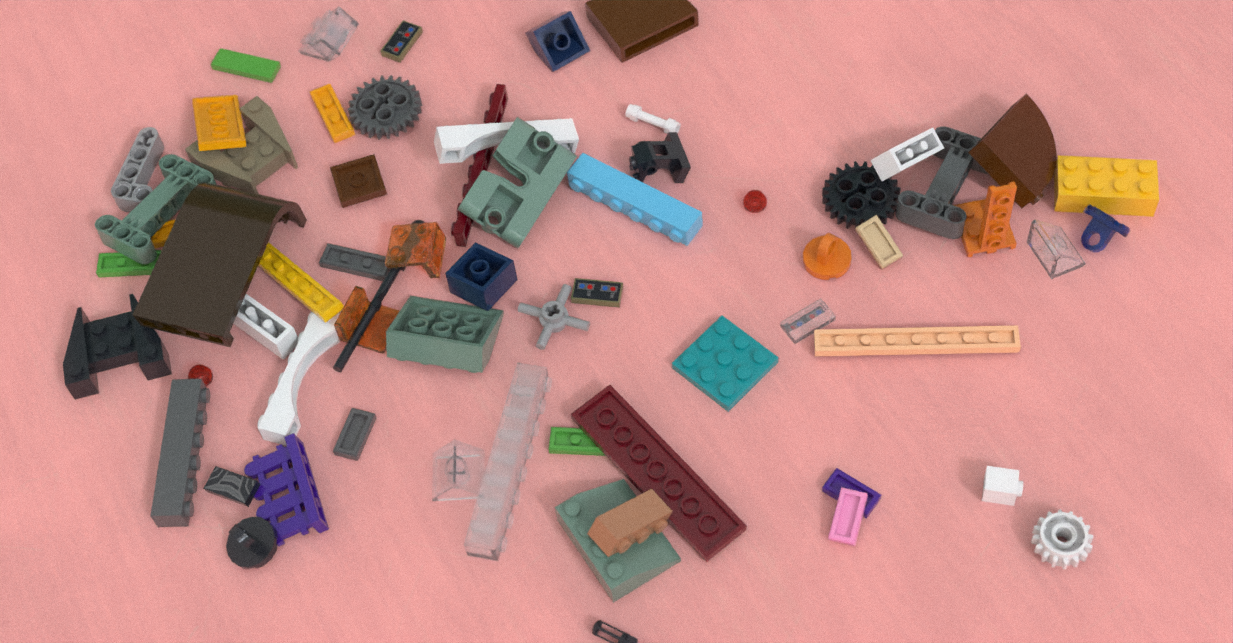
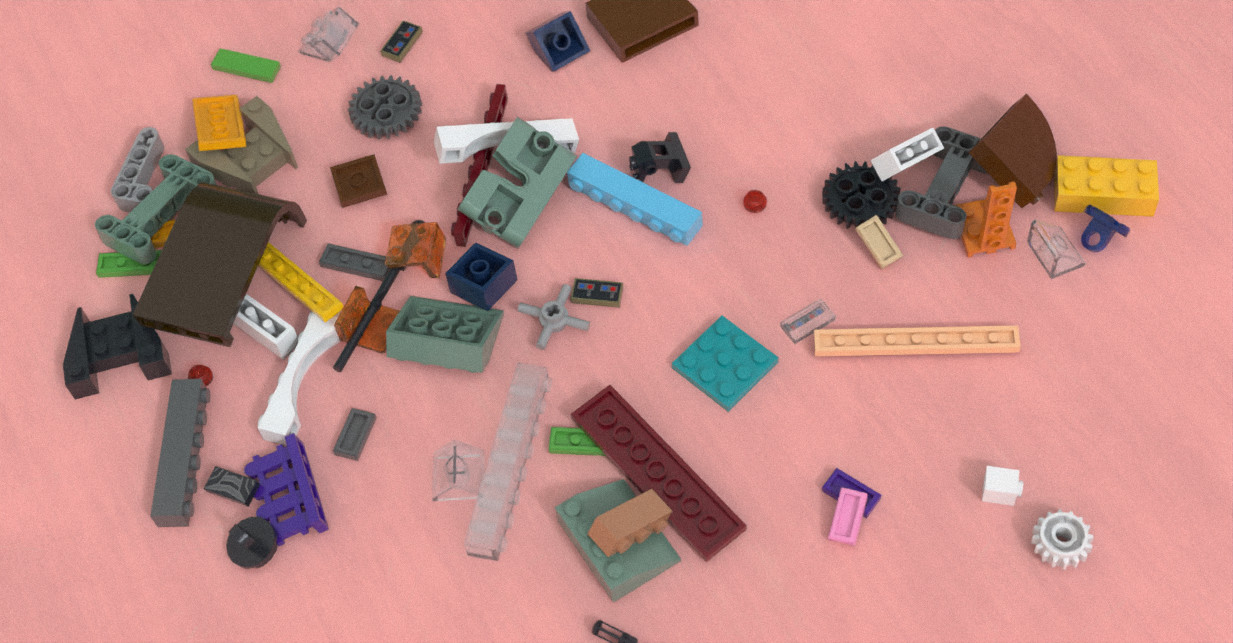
(332, 113): light orange tile -> none
(635, 113): white bar -> none
(827, 257): orange tile -> none

